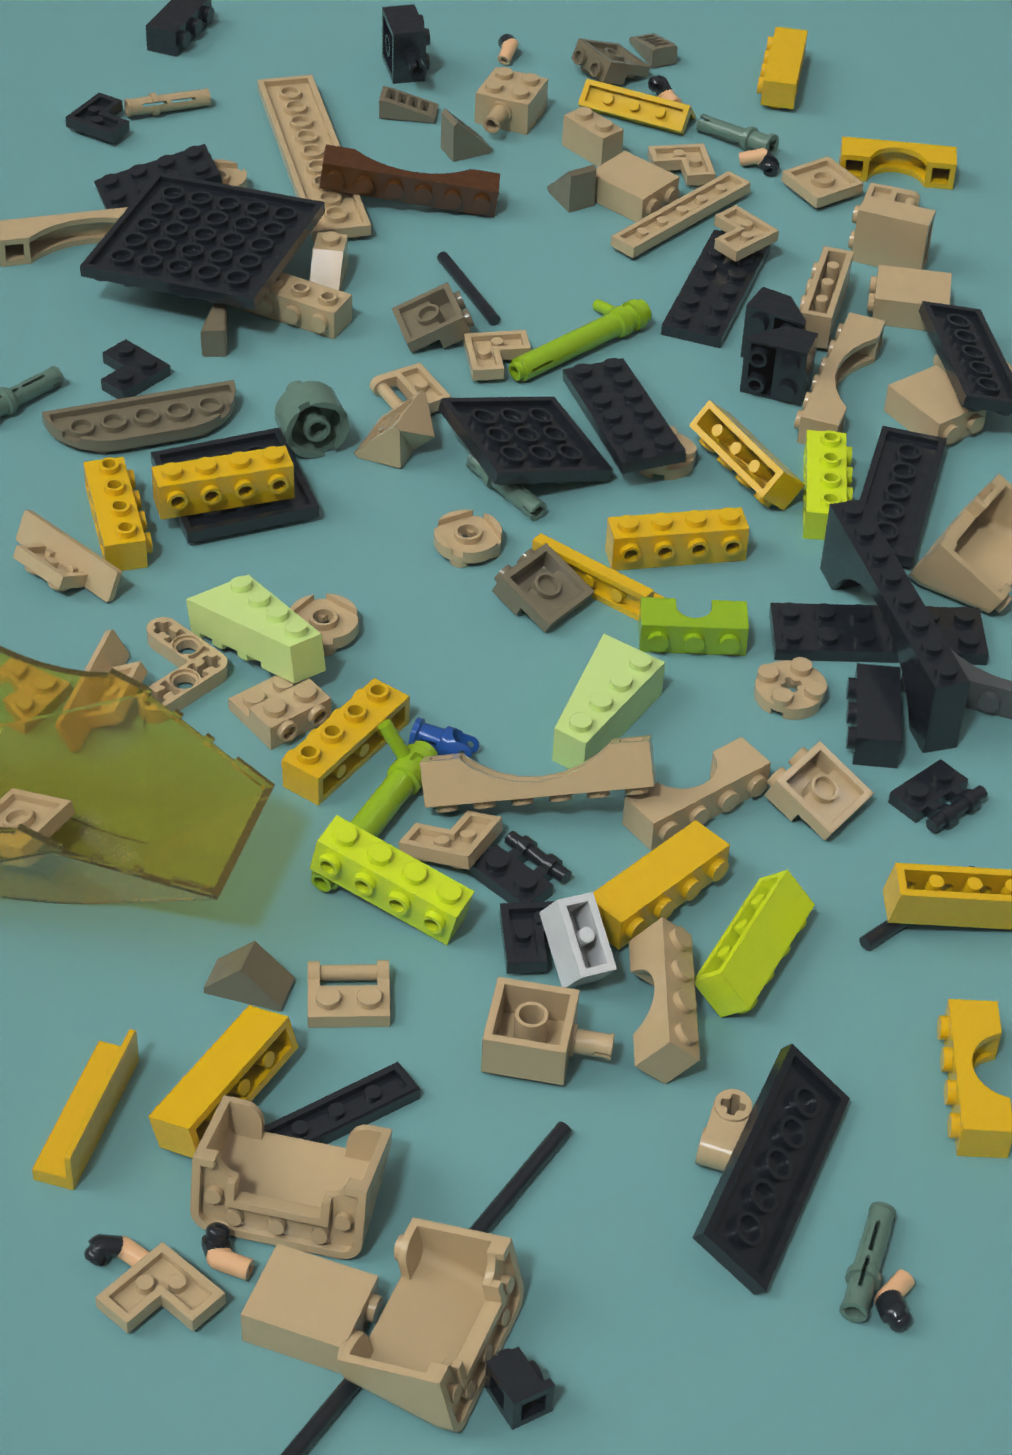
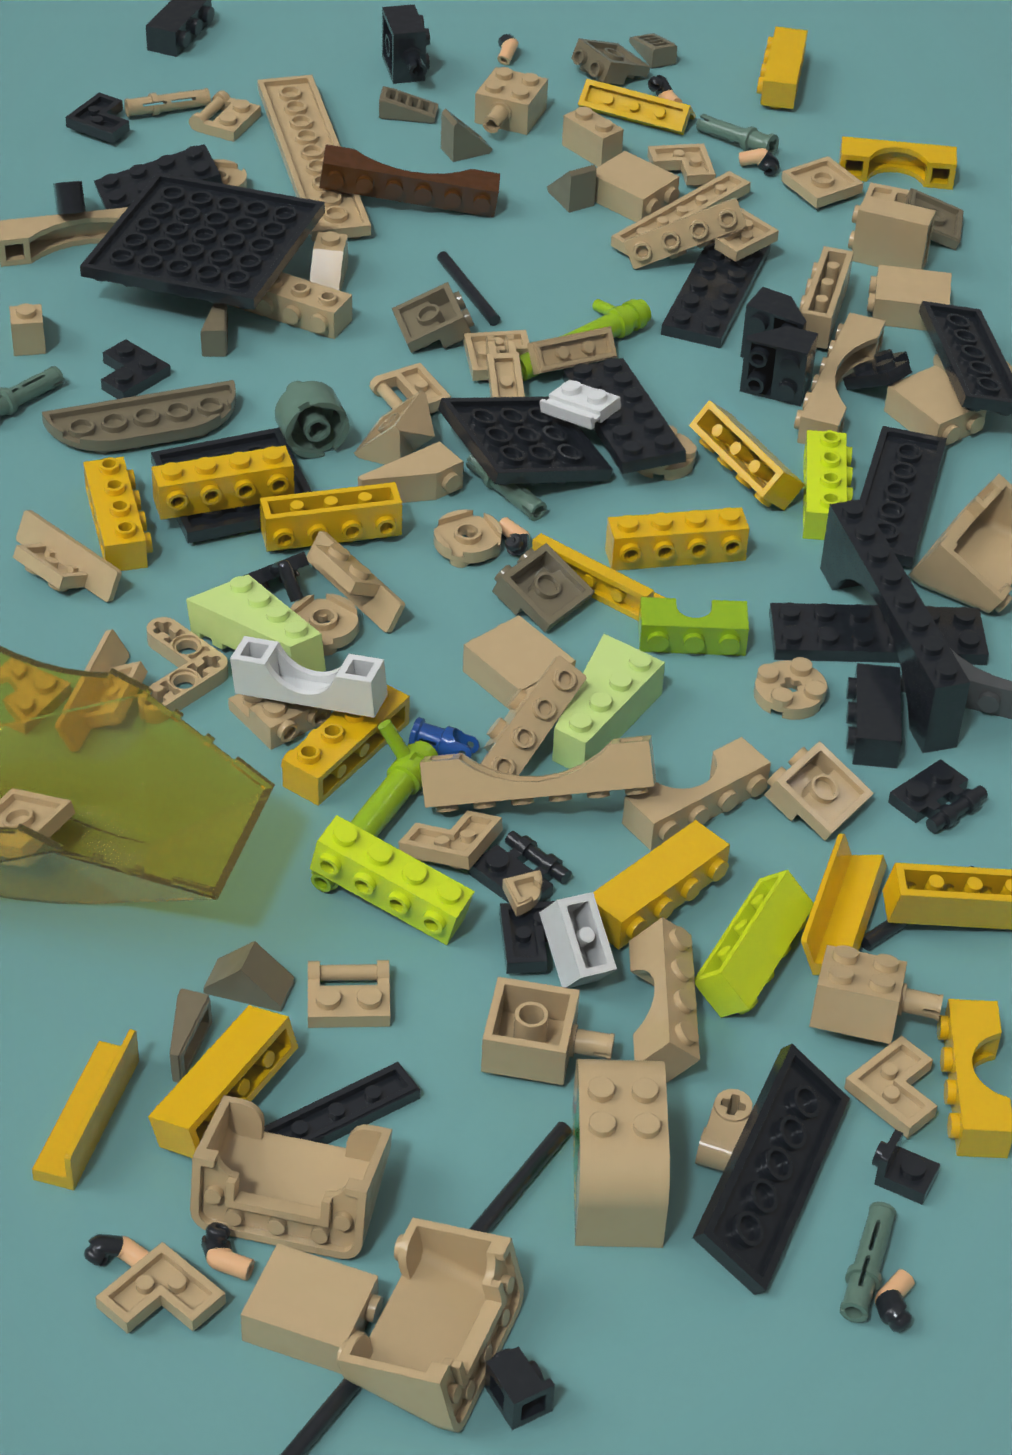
(27, 329): none -> tan slope
(69, 197): none -> black beam
(189, 1029): none -> dark tan slope
(231, 123): none -> tan plate
(267, 672): none -> white arch
(286, 571): none -> black plate
(343, 513): none -> yellow brick
(355, 581): none -> tan bracket
(421, 475): none -> tan slope
(504, 369): none -> tan hinge
(509, 658): none -> tan brick
(517, 537): none -> arm
(523, 891): none -> tan tile
(531, 717): none -> tan bracket
(572, 350): none -> tan tile
(580, 404): none -> white plate
(620, 1153): none -> tan brick
(690, 231): none -> tan bracket
(842, 902): none -> yellow panel
(865, 993): none -> tan brick
(882, 371): none -> black plate
(887, 1090): none -> tan plate
(903, 1170): none -> black bracket
(947, 219): none -> dark tan tile

